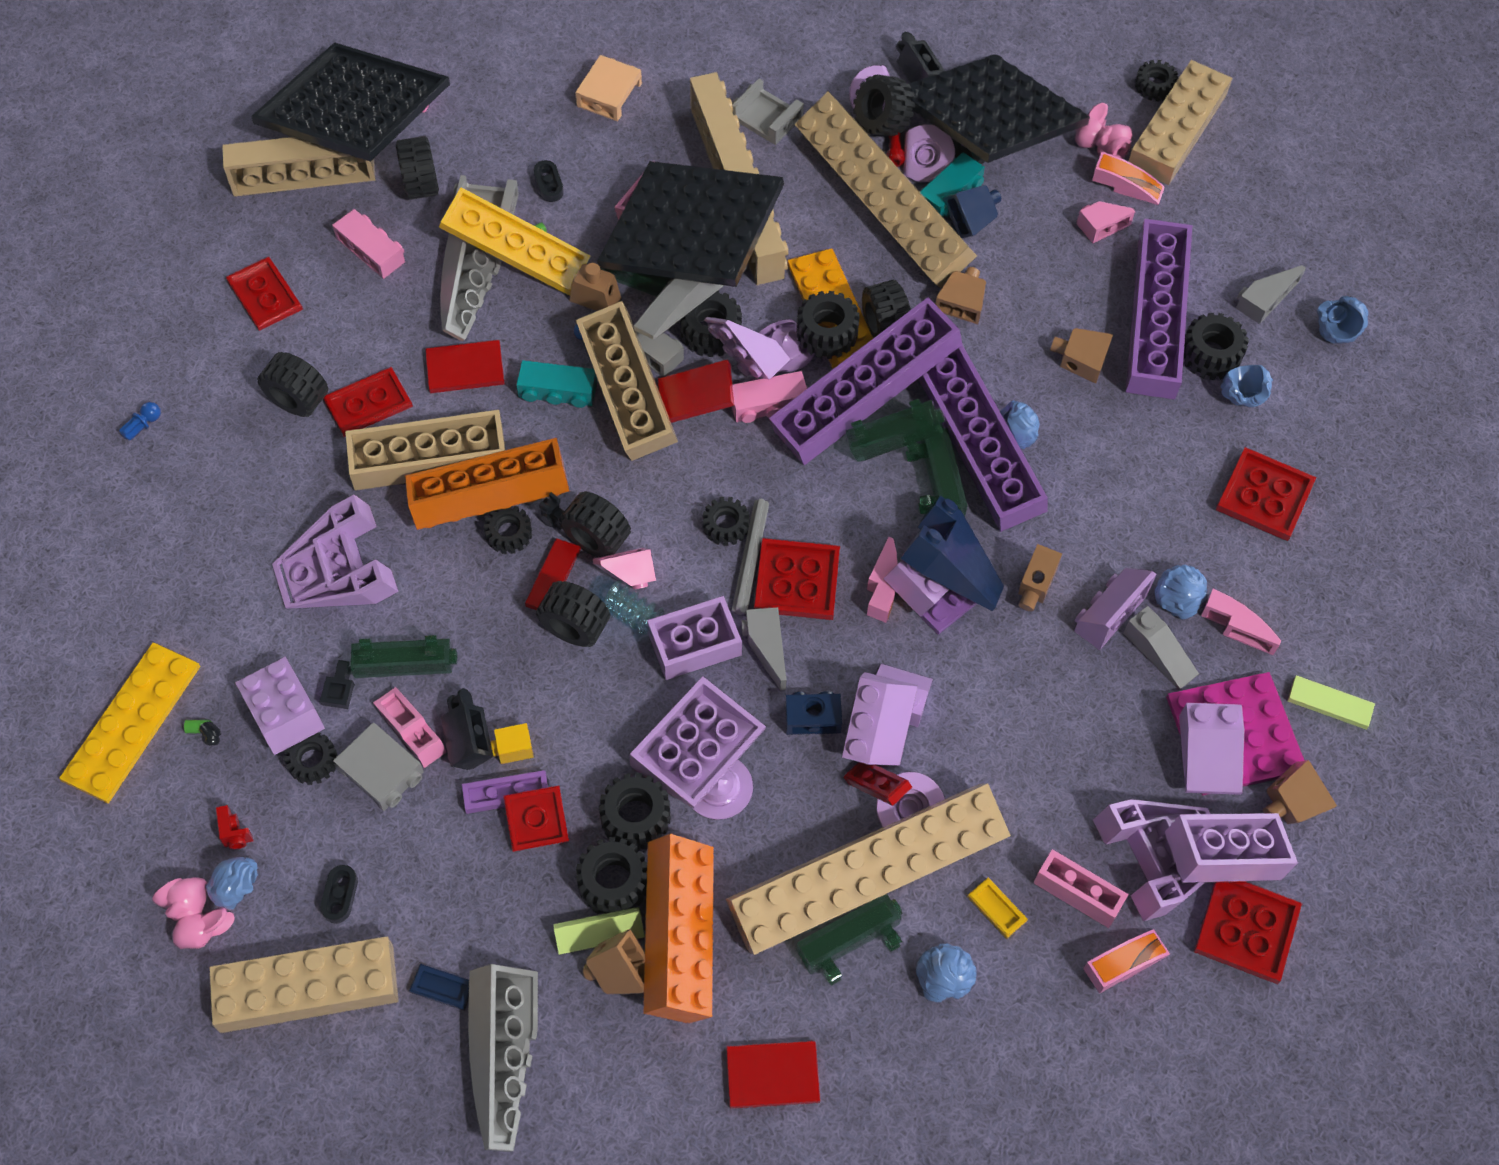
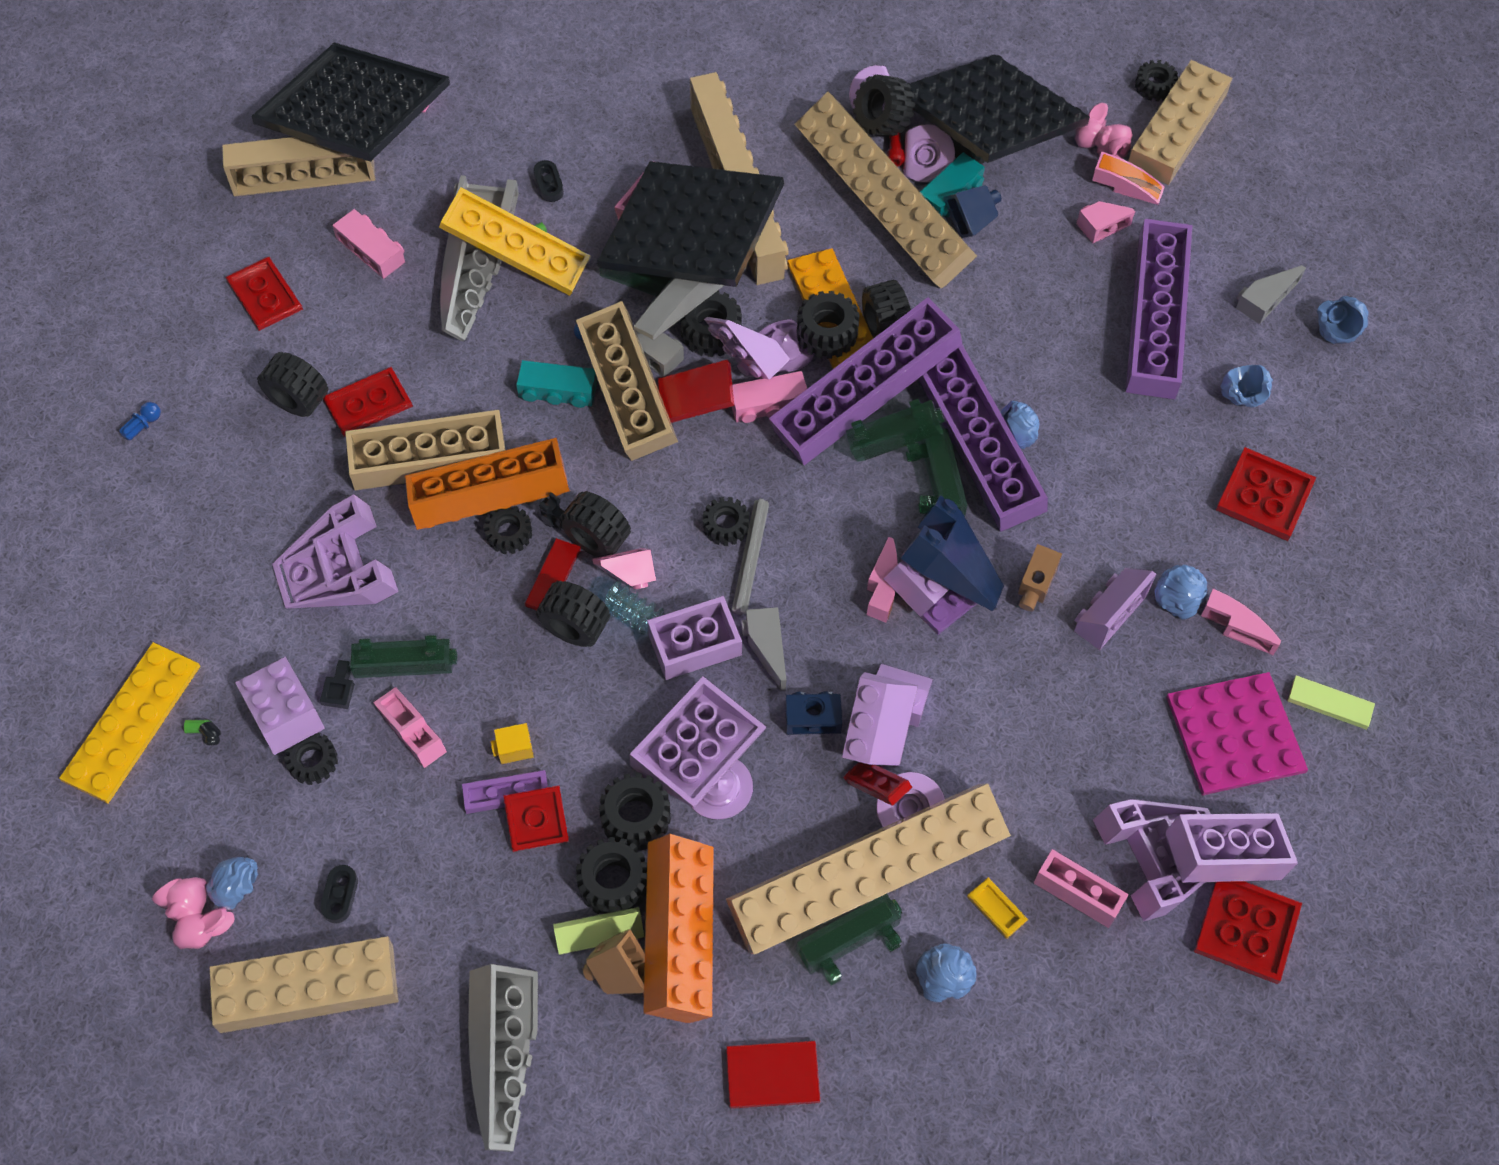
(230, 831): red bracket -> none
(379, 766): light grey panel -> none
(417, 167): black tyre -> none
(441, 987): dark blue tile -> none
(464, 366): red tile -> none
(466, 732): black brick -> none
(594, 288): medium nougat torso -> none
(607, 87): light nougat panel -> none
(766, 113): light grey panel -> none
(798, 578): red plate -> none
(916, 58): black brick -> none
(963, 295): medium nougat torso -> none
(1083, 352): medium nougat torso -> none
(1125, 960): slope -> none
(1160, 646): light grey slope -> none
(1212, 748): lavender slope -> none
(1220, 331): black tyre -> none
(1299, 794): medium nougat torso -> none

